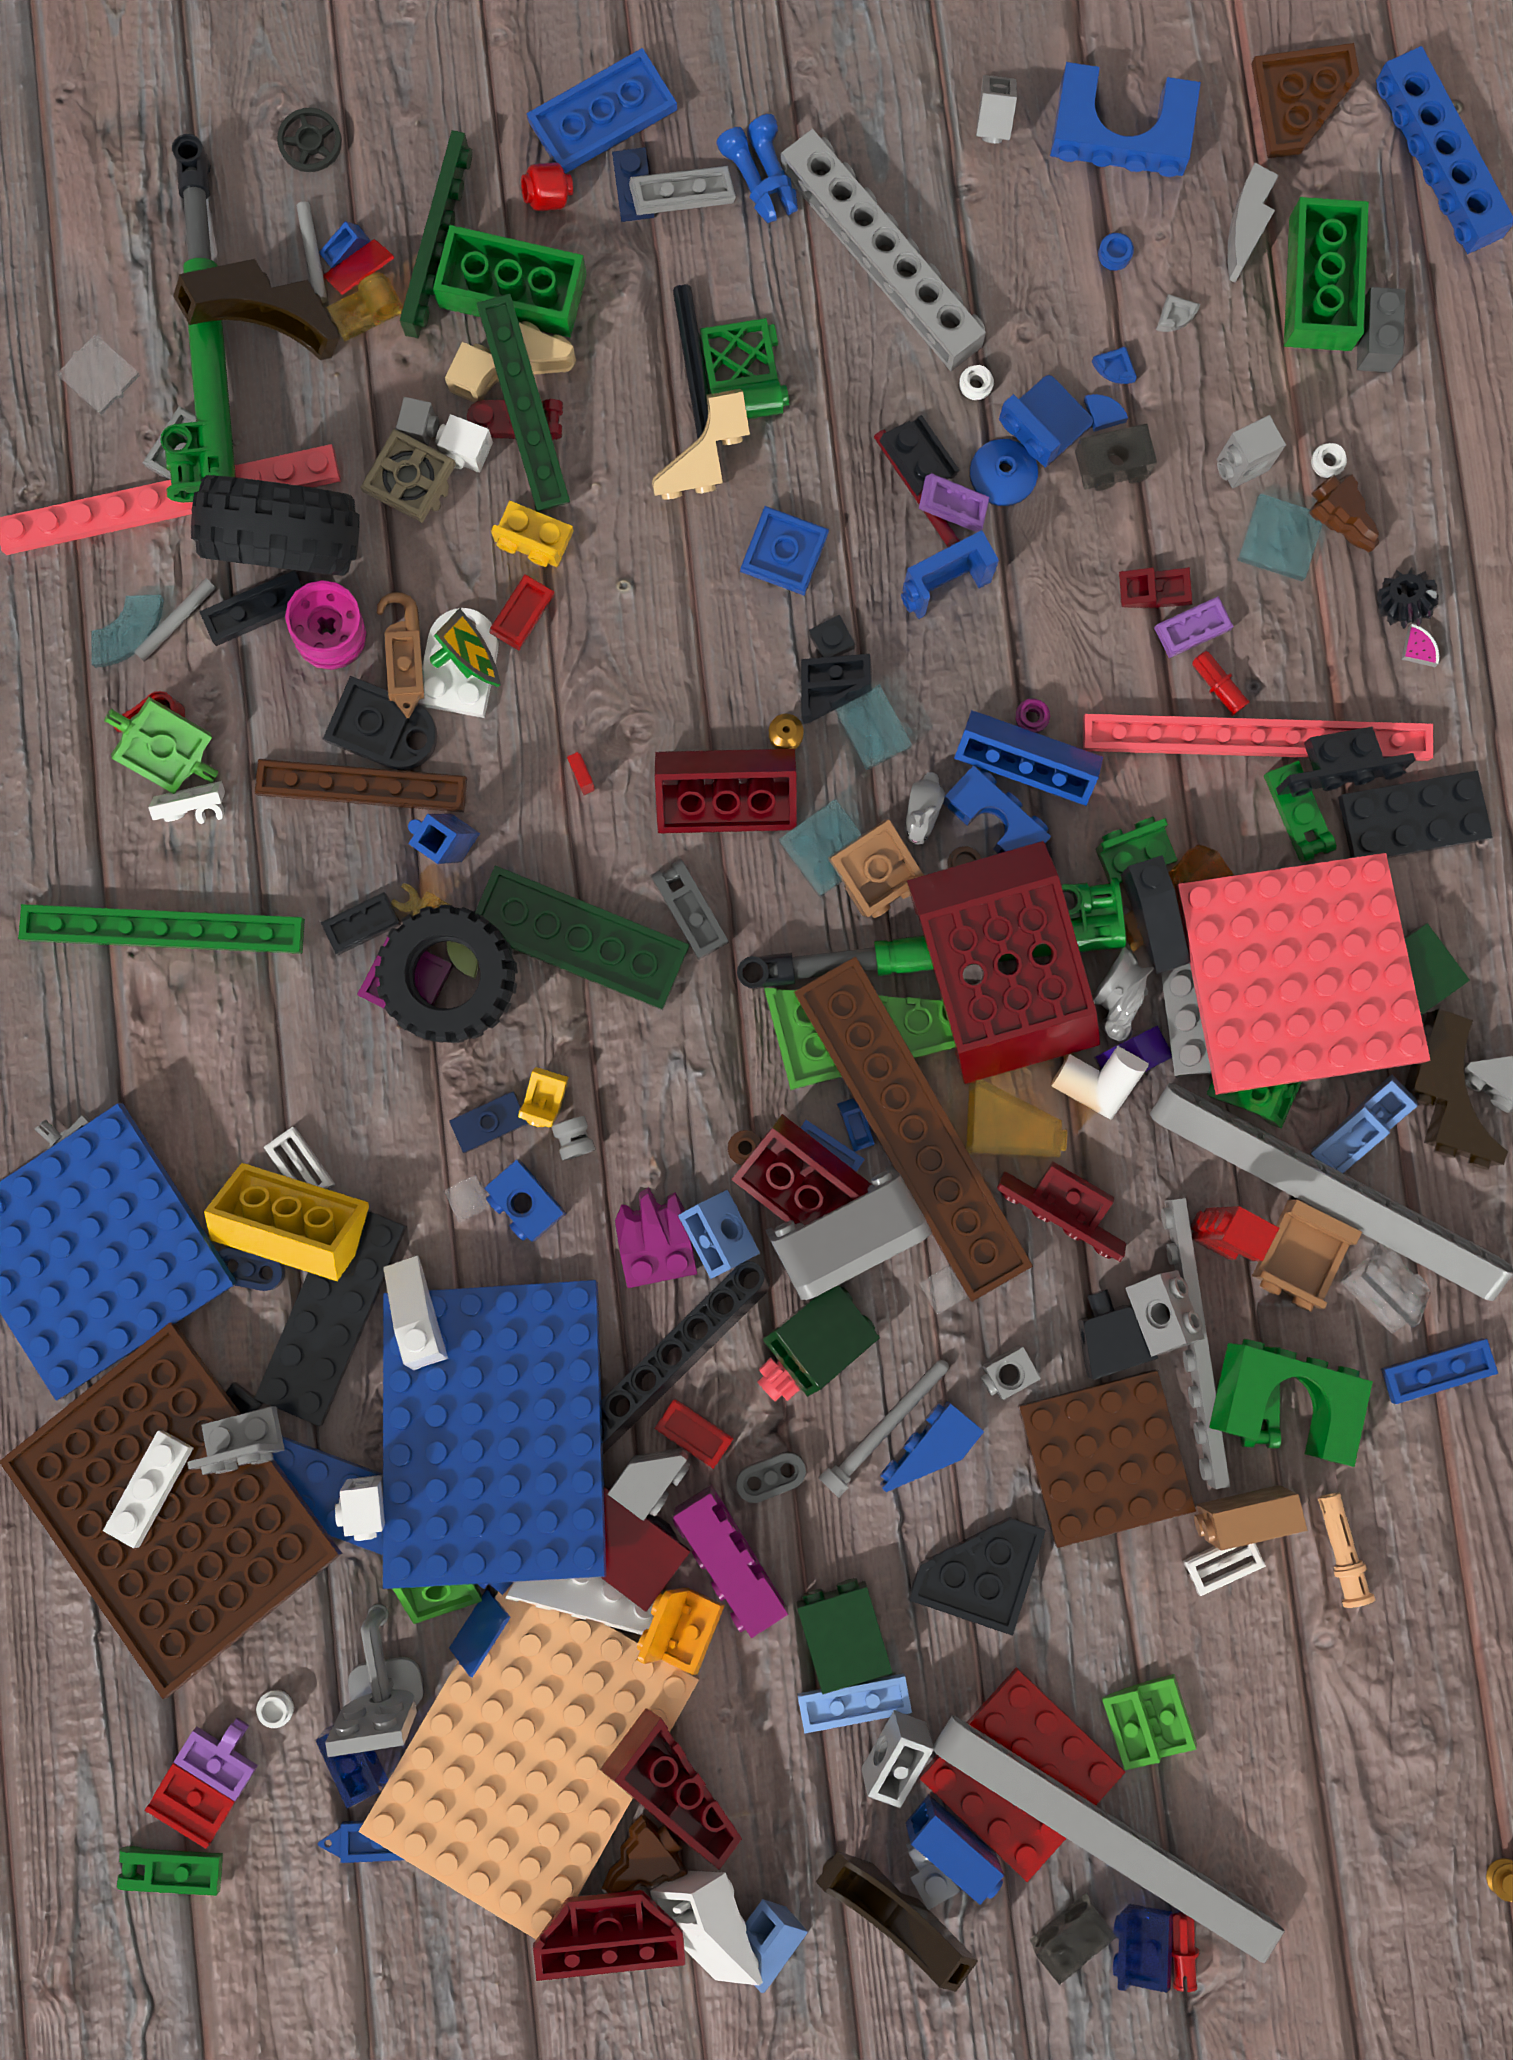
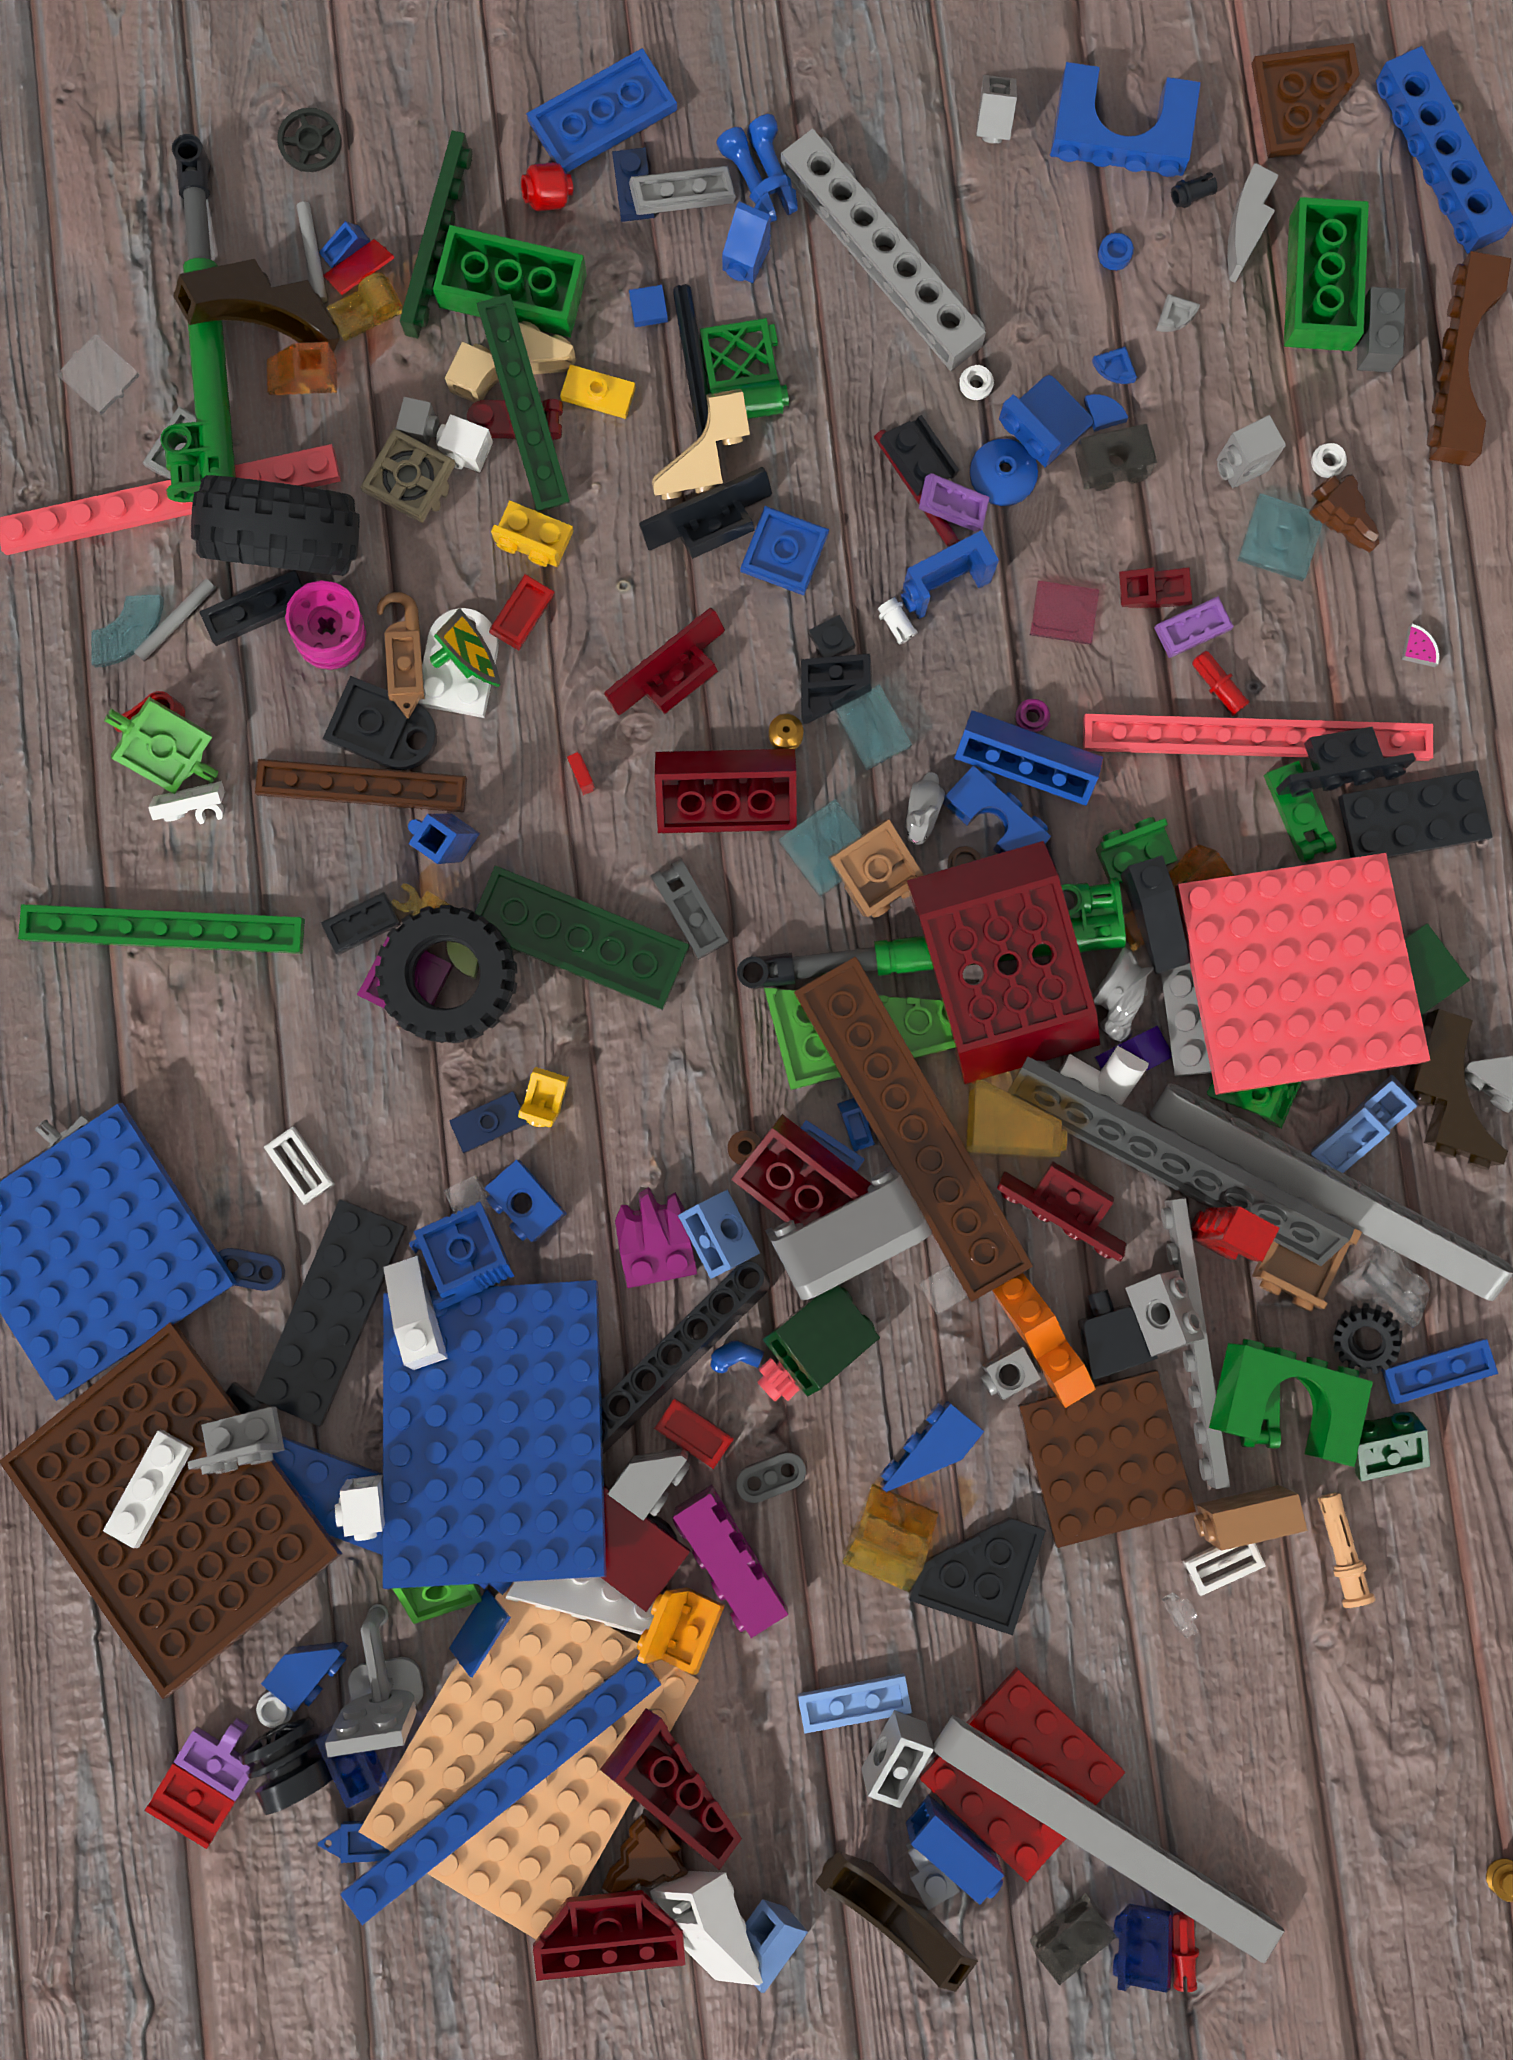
(170, 1871): green plate -> none
(286, 1763): none -> black wheel
(287, 1221): yellow slope -> none
(301, 1670): none -> blue slope
(302, 370): none -> clear orange slope
(462, 1254): none -> blue piece
(499, 1789): none -> blue plate
(571, 1130): light grey wheel -> none
(598, 391): none -> yellow plate
(648, 306): none -> blue tile
(672, 669): none -> dark red bracket
(709, 517): none -> black bracket
(733, 1353): none -> blue arm
(746, 243): none -> slope
(838, 1477): light grey piece -> none
(843, 1635): dark green brick -> none
(891, 1538): none -> clear yellow slope
(897, 620): none -> white pin
(1044, 1339): none -> orange arch
(1064, 612): none -> clear pink piece
(1149, 1722): bright green slope -> none
(1178, 1162): none -> dark grey plate
(1181, 1614): none -> clear plate
(1192, 190): none -> black pin
(1362, 1358): none -> black tyre
(1392, 1446): none -> dark green bracket
(1407, 598): black gear -> none
(1458, 421): none -> reddish brown arch

